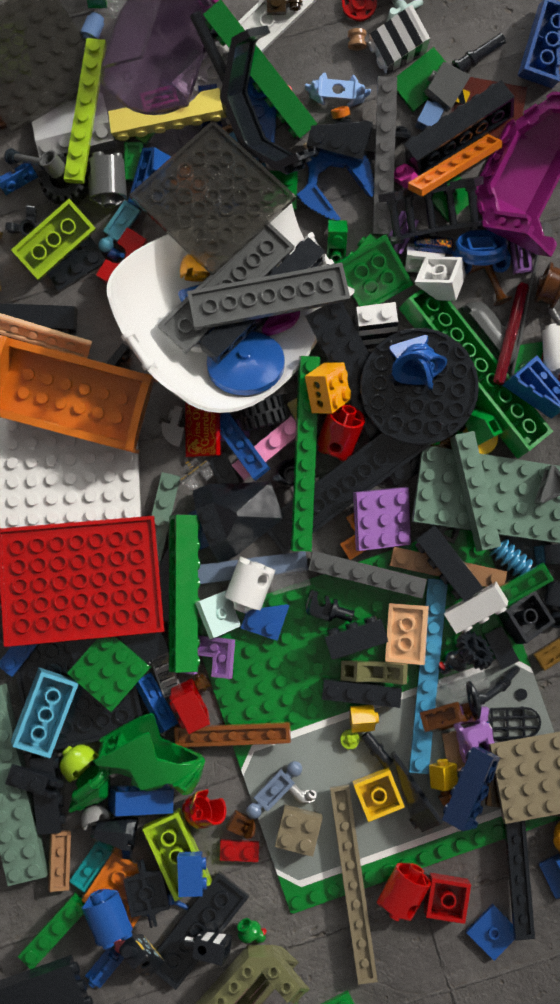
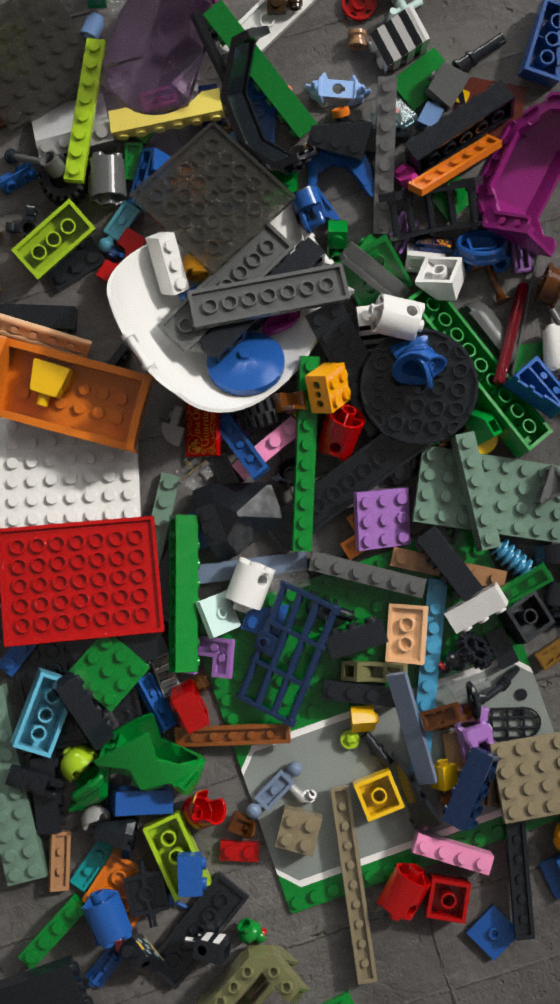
(49, 380): none -> yellow torso
(82, 710): none -> black brick
(167, 263): none -> white brick
(273, 646): none -> dark blue door
(290, 402): none -> reddish brown panel
(309, 200): none -> blue piece
(372, 271): none -> dark grey fence
(396, 317): none -> white cylinder
(404, 114): none -> clear light blue tile
(412, 728): none -> sand blue tile
(452, 852): none -> bright pink brick

